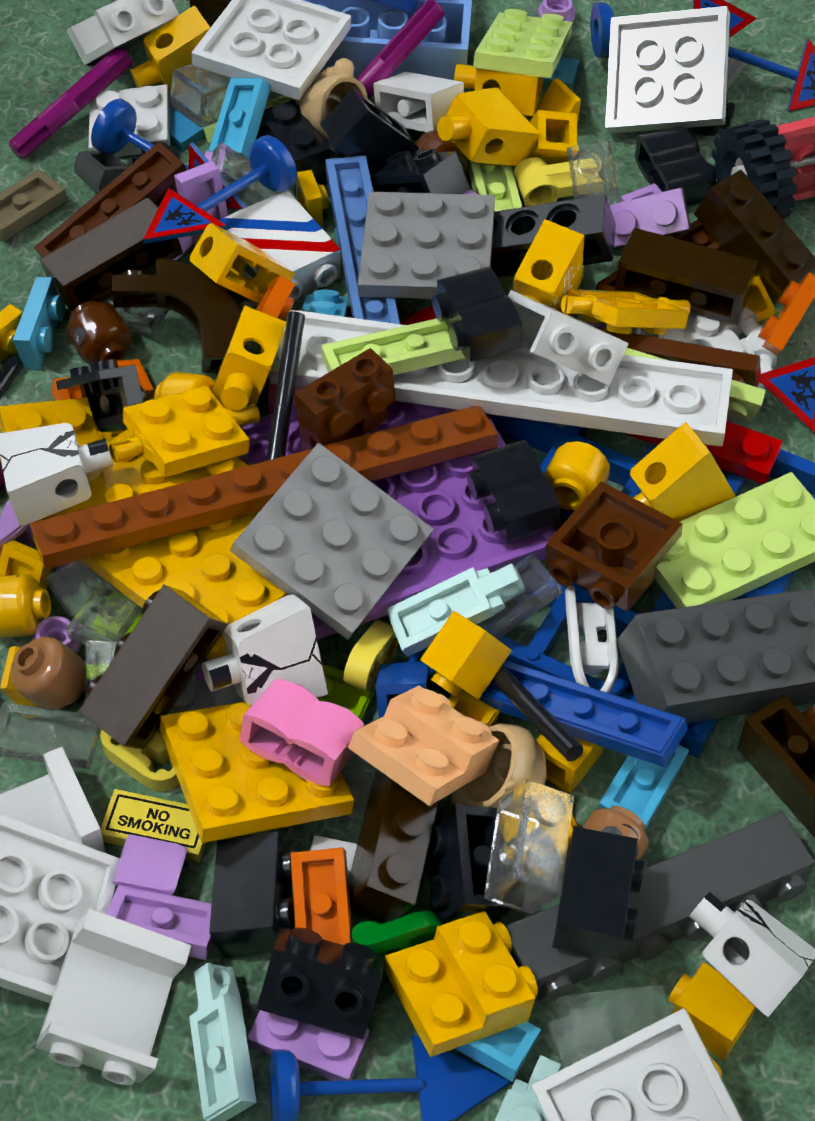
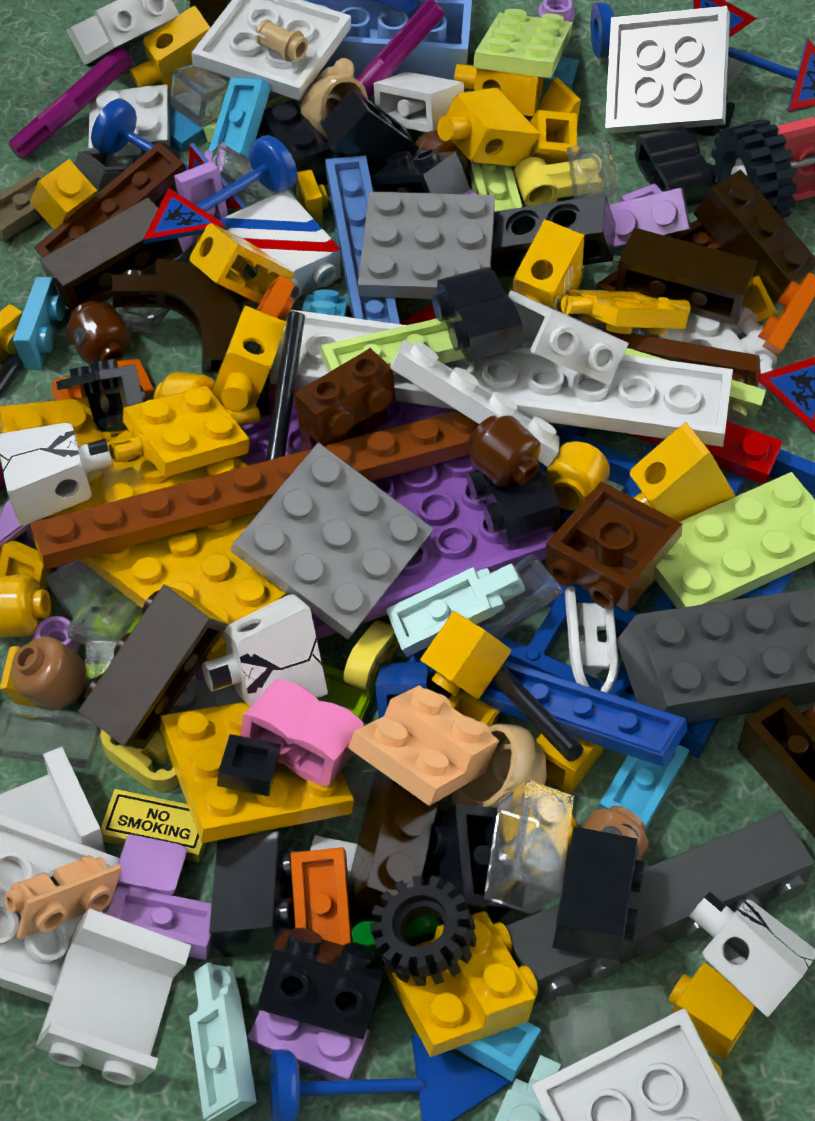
(46, 906): none -> light nougat hinge
(62, 193): none -> yellow brick
(249, 765): none -> black plate
(288, 43): none -> tan pin
(436, 956): none -> black tyre
(462, 393): none -> white plate
(504, 451): none -> reddish brown head

